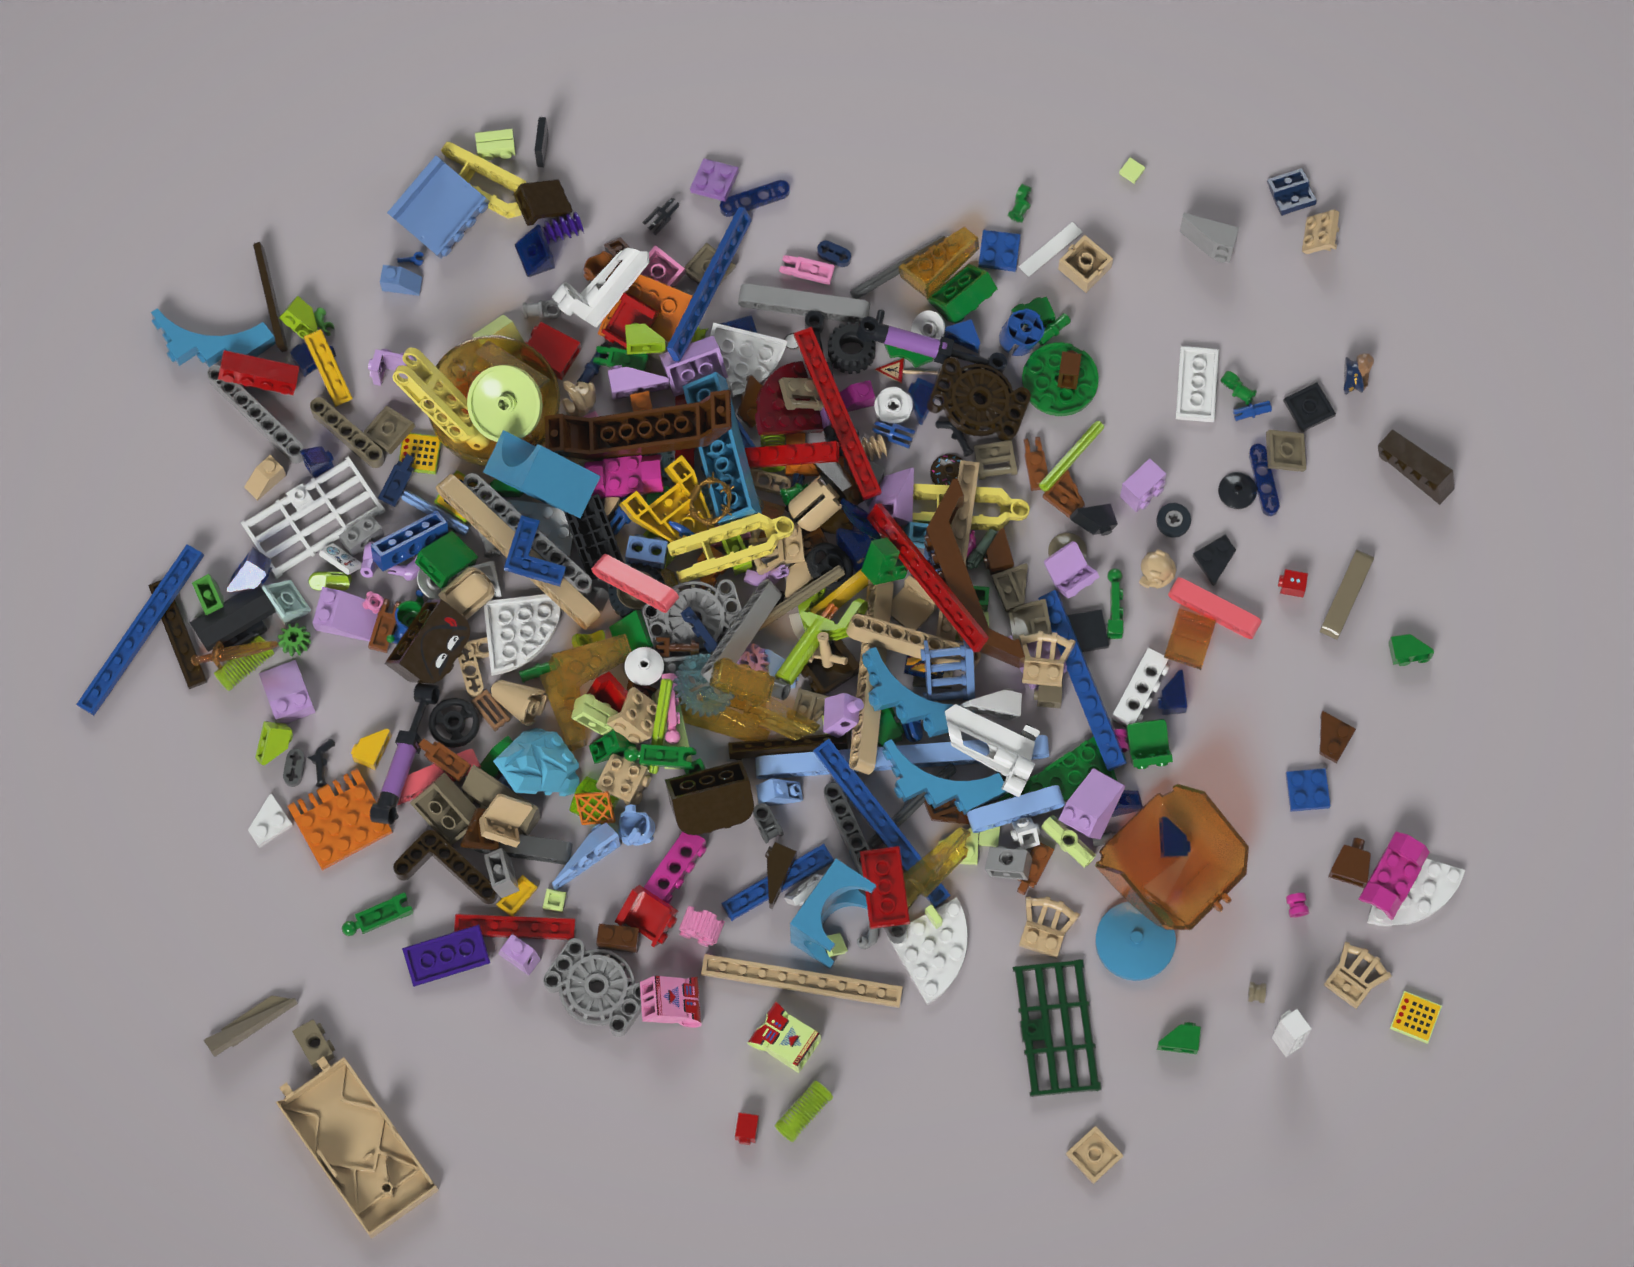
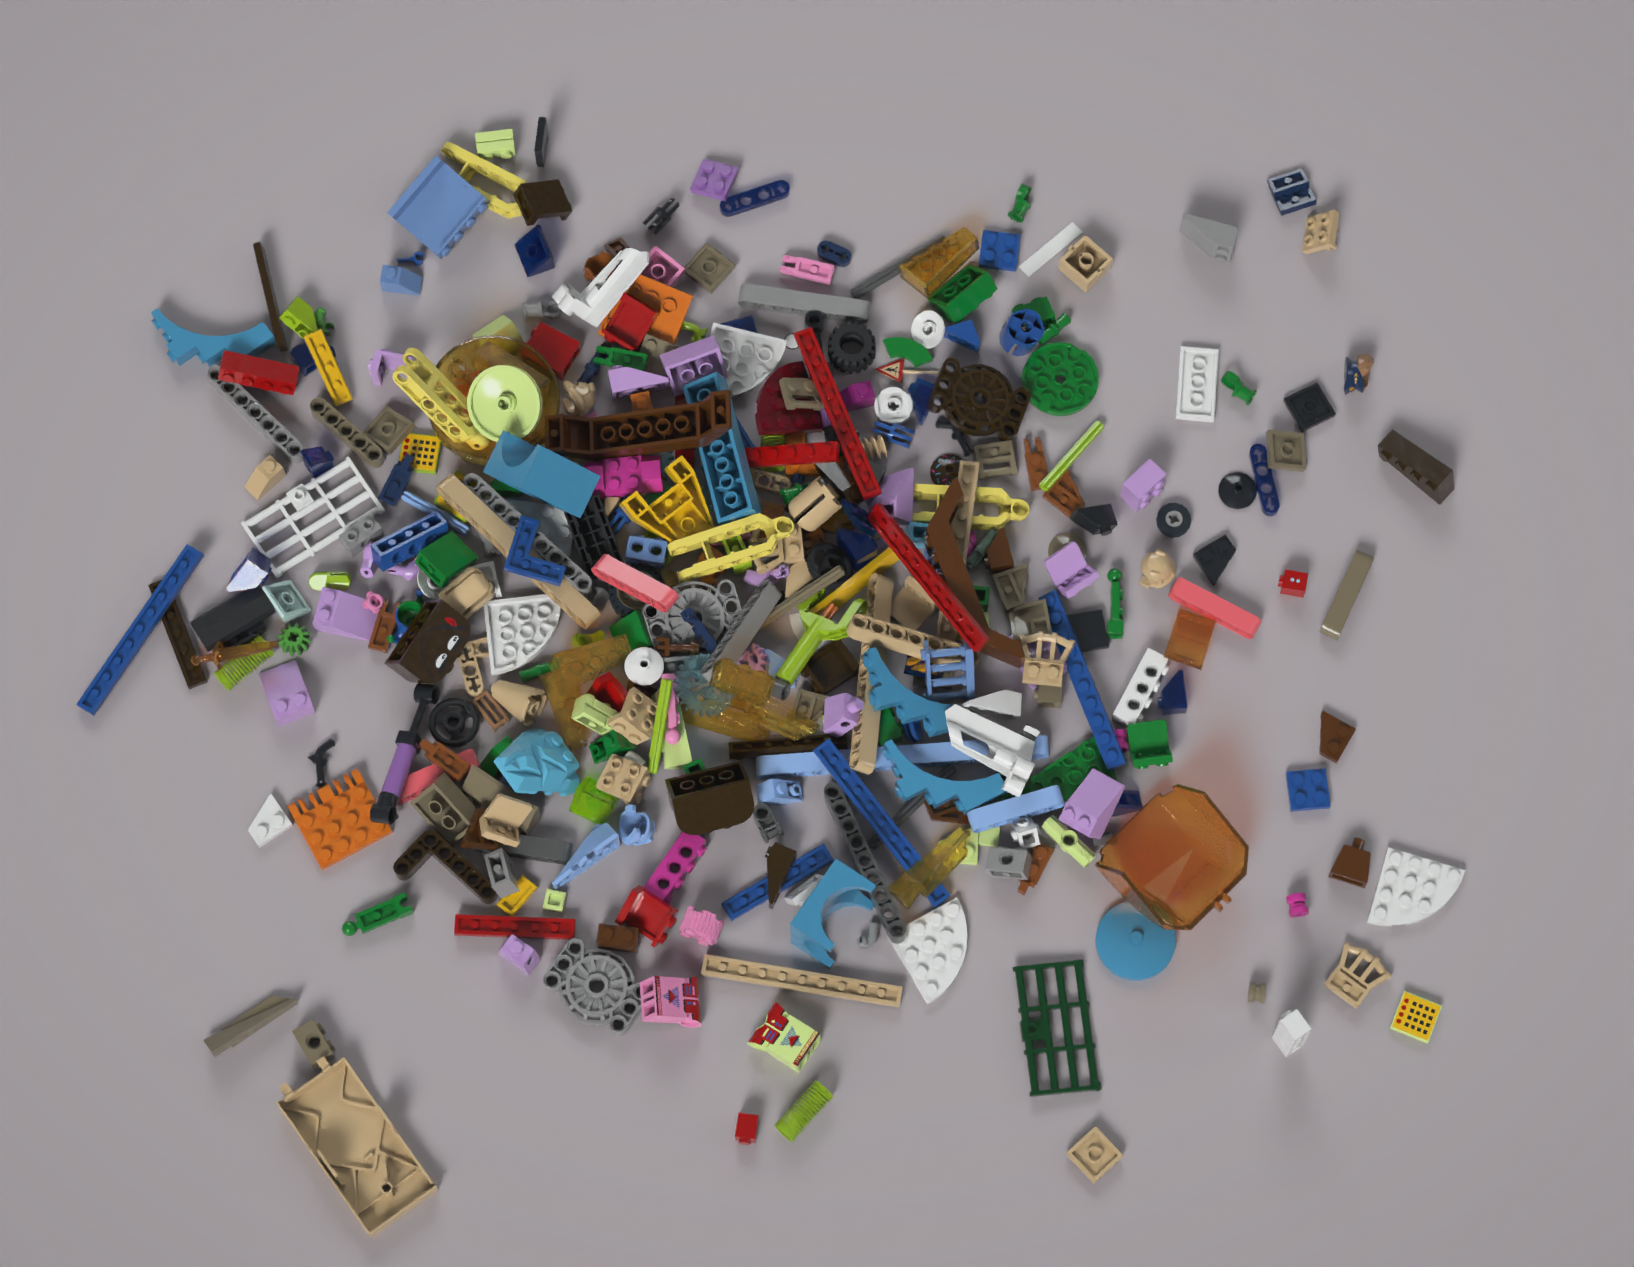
(208, 594): bright green slope -> none
(273, 741): lime slope -> none
(289, 767): dark grey beam -> none
(340, 559): white tile -> none
(371, 748): yellow slope -> none
(446, 955): dark purple tile -> none
(563, 227): dark purple piece -> none
(607, 807): orange window -> none
(642, 340): lime slope -> none
(661, 756): green plate -> none
(681, 529): blue helmet -> none
(695, 492): pearl gold piece -> none
(709, 284): blue plate -> none
(748, 406): reddish brown wing -> none
(825, 654): tan piece -> none
(840, 947): yellowish green tile -> none
(883, 562): green brick -> none
(888, 901): red tile -> none
(920, 344): piece -> none
(933, 916): yellowish green tile -> none
(1043, 938): tan plate -> none
(1069, 370): reddish brown brick -> none
(1132, 170): yellowish green tile -> none
(1172, 840): clear blue slope -> none
(1182, 1039): green slope -> none
(1252, 410): blue axle -> none
(1395, 874): dark pink piece -> none
(1409, 649): green slope -> none

